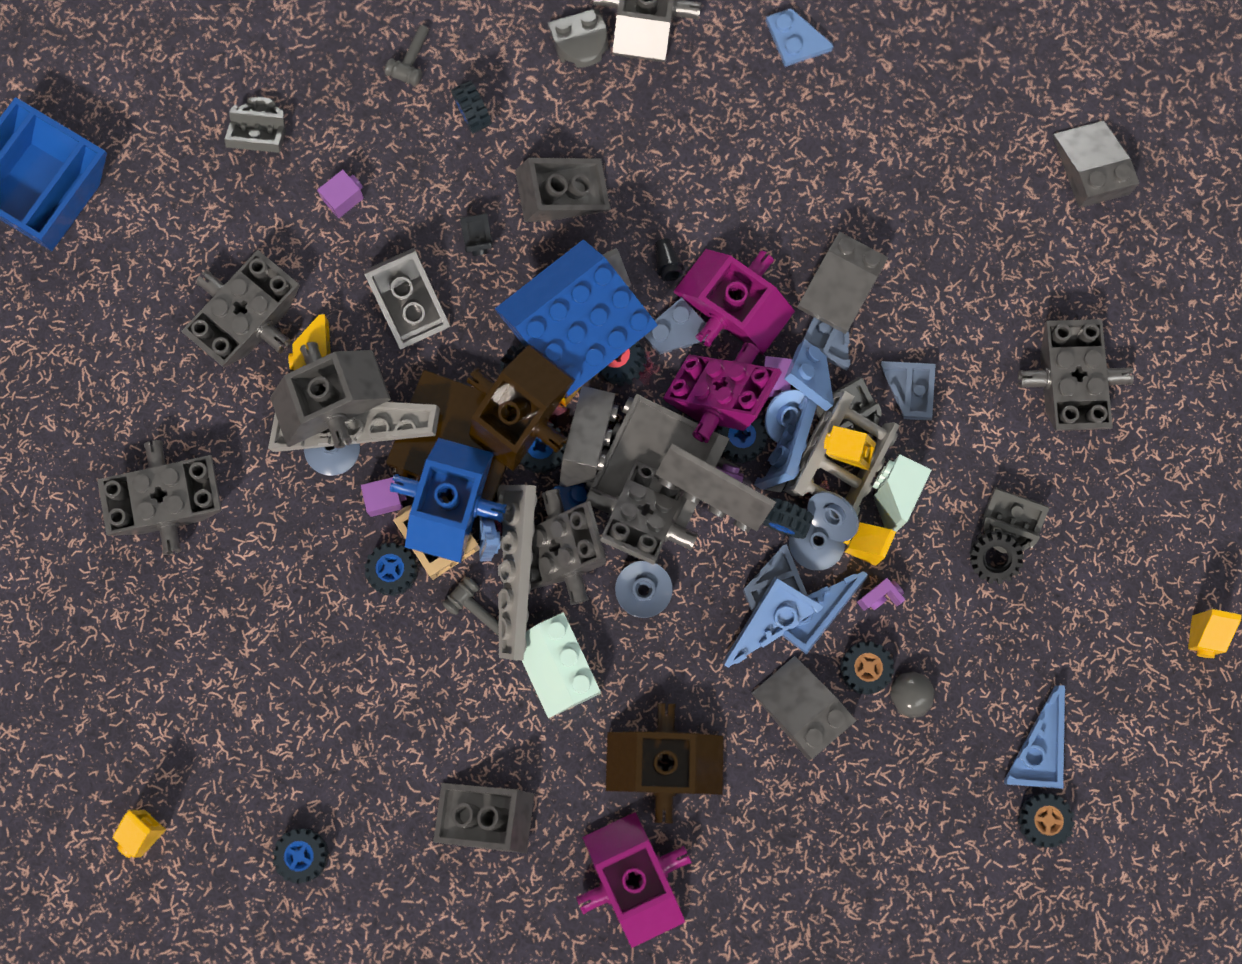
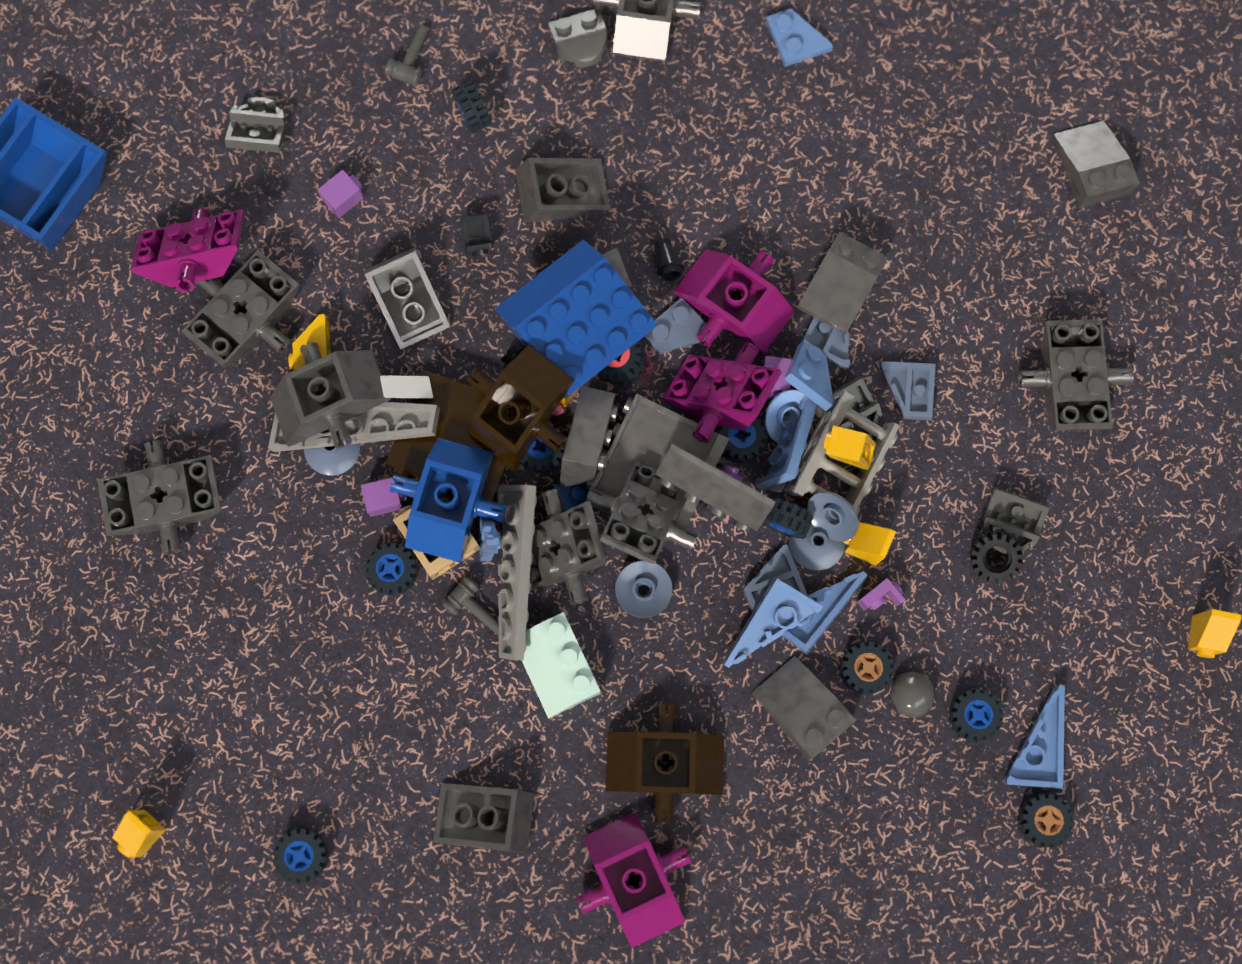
(189, 250): none -> magenta slope
(406, 387): none -> white sticker
(898, 490): light aqua slope -> none
(983, 708): none -> black wheel

